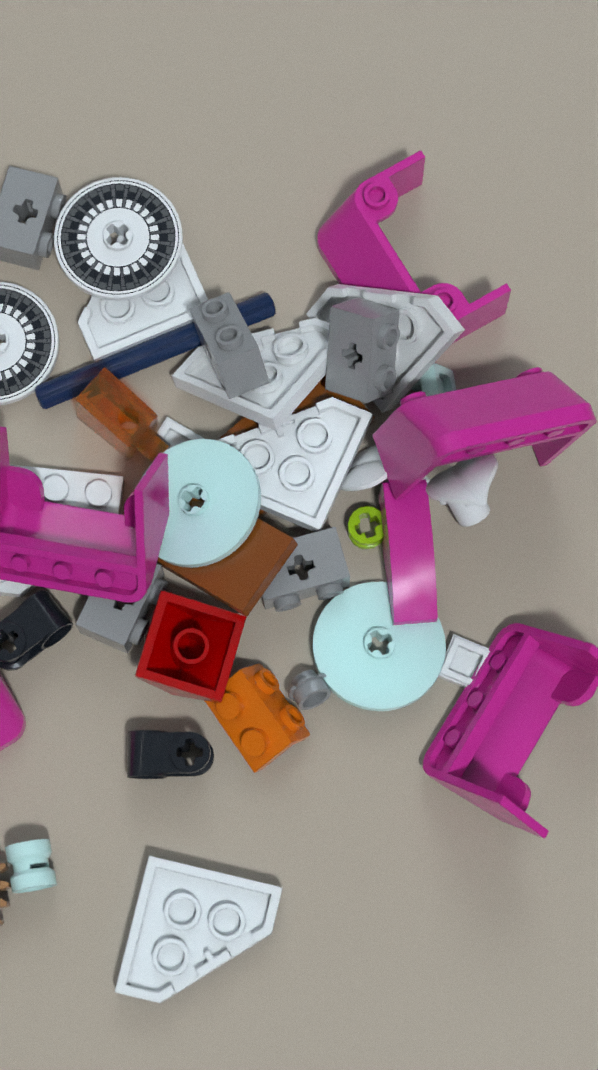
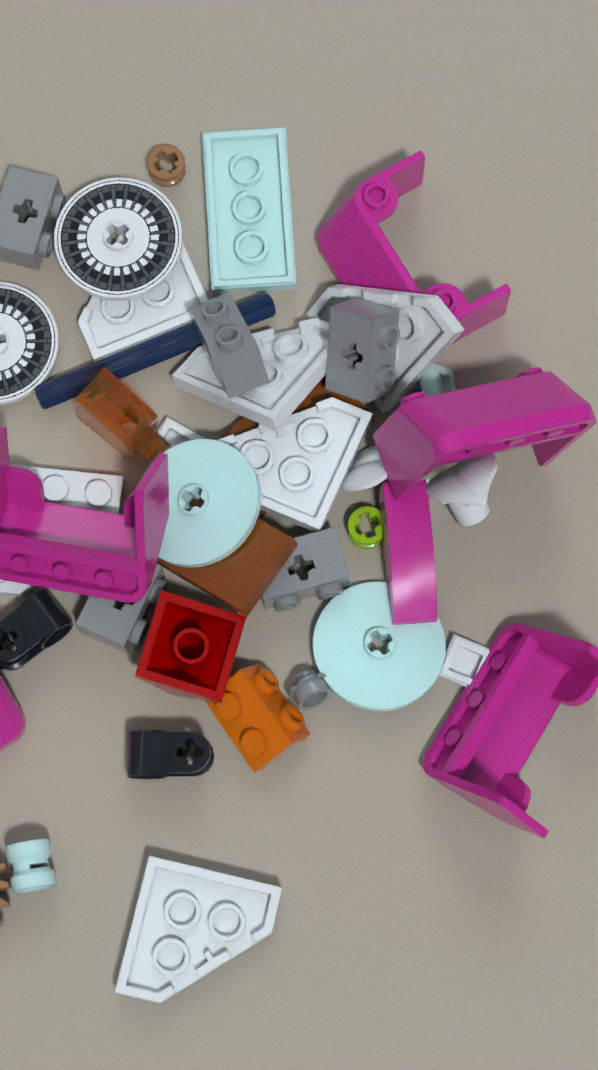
(170, 154): none -> medium nougat bush
(249, 211): none -> light aqua tile

